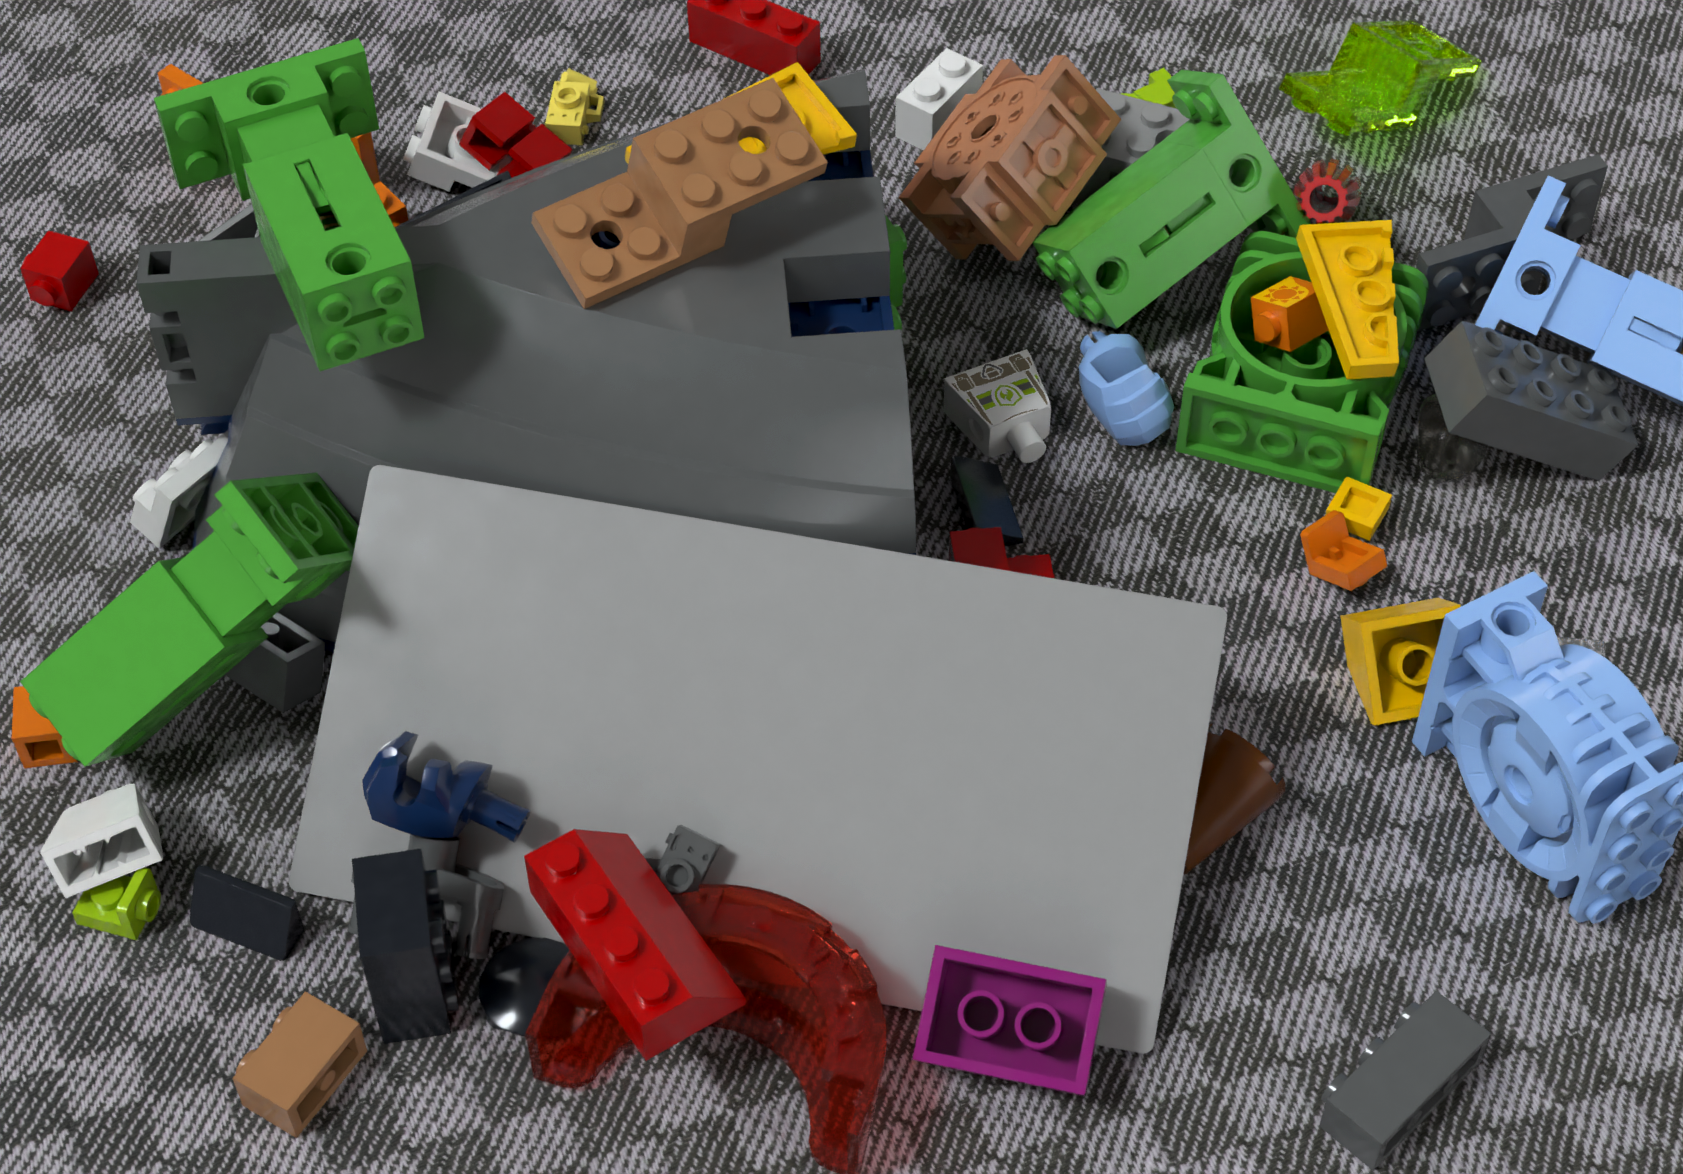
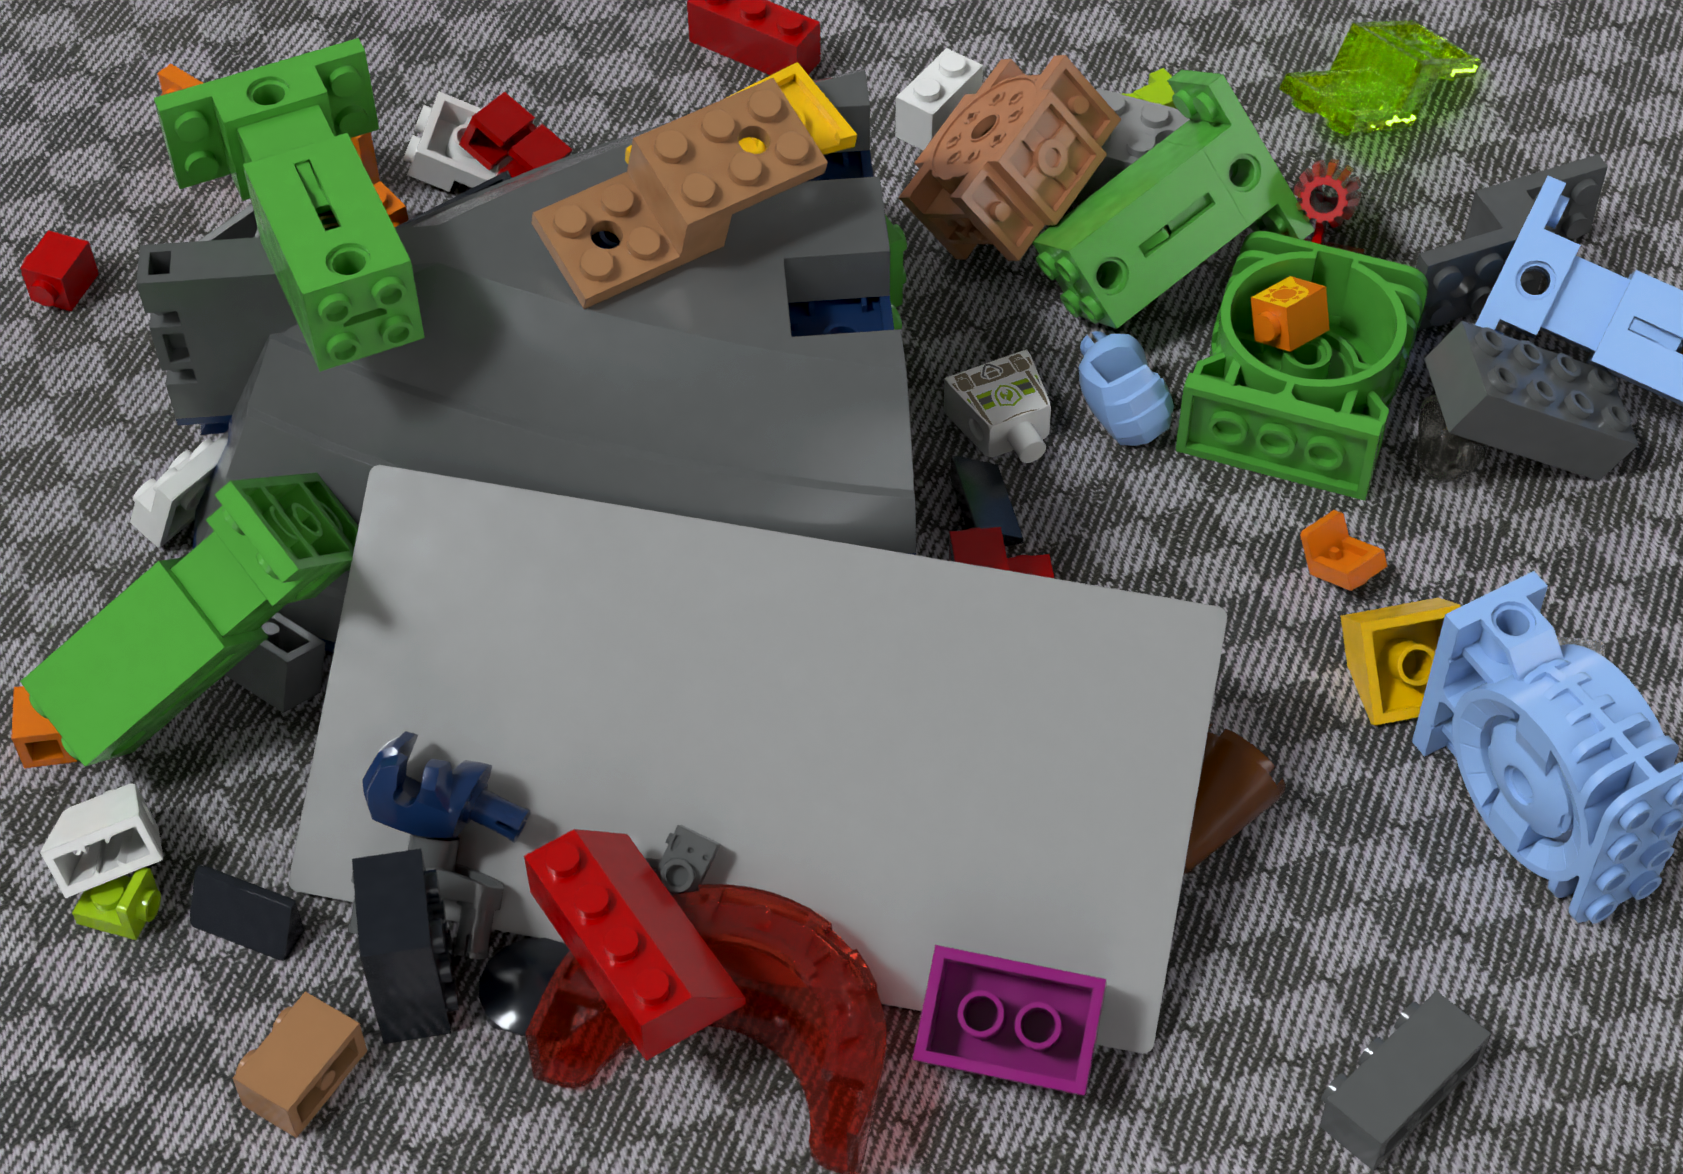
(570, 107): light yellow piece -> none
(1355, 290): yellow wing -> none
(1361, 506): yellow plate -> none

